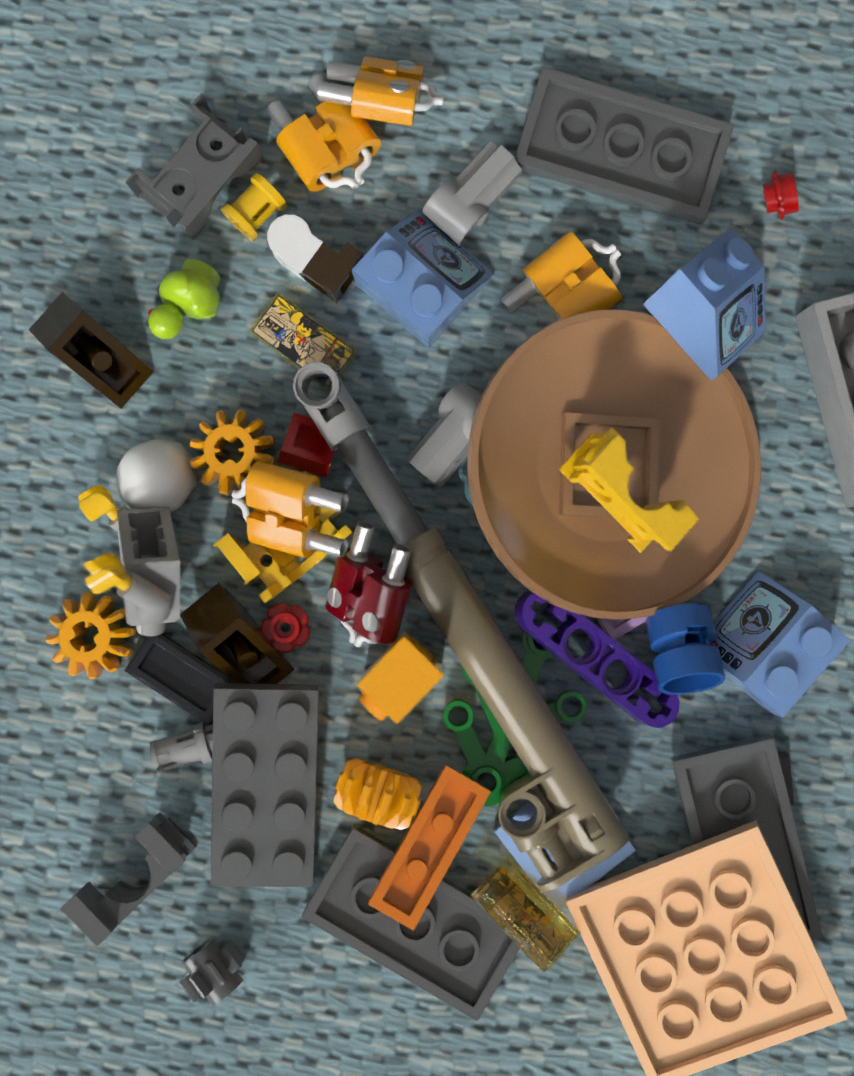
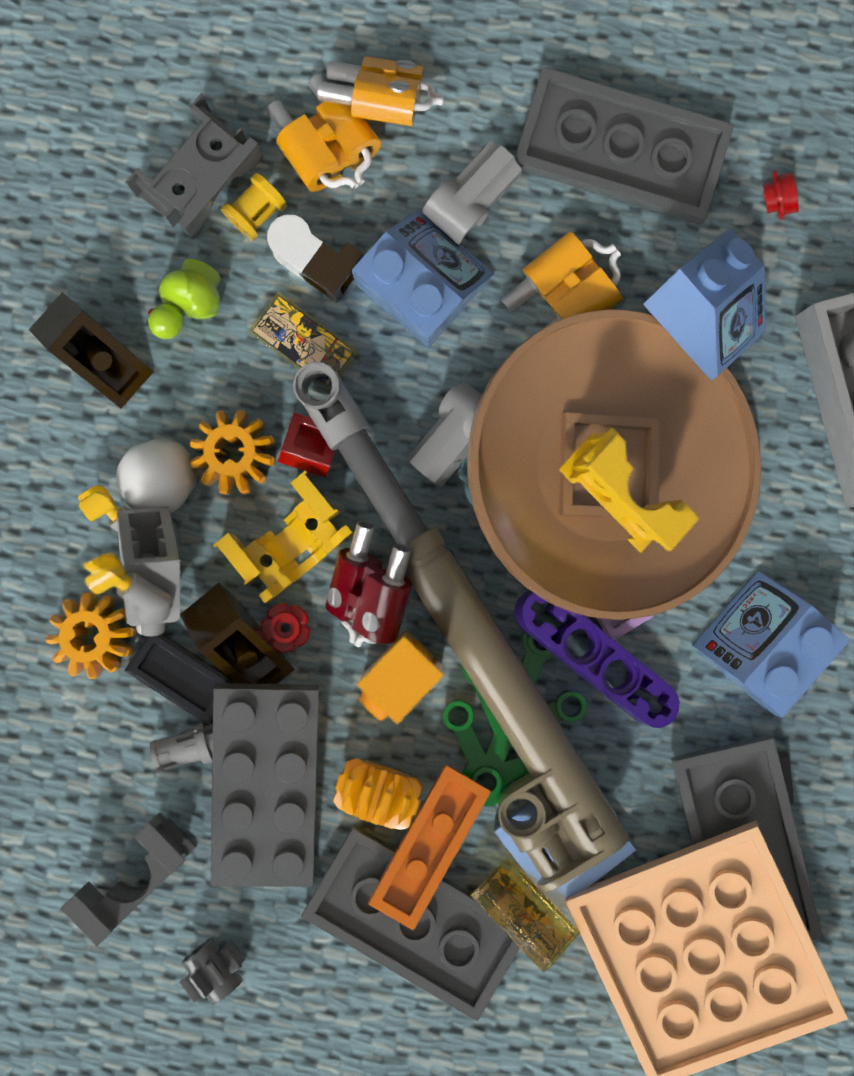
(285, 508): light orange piece -> none
(684, 641): blue wheel -> none

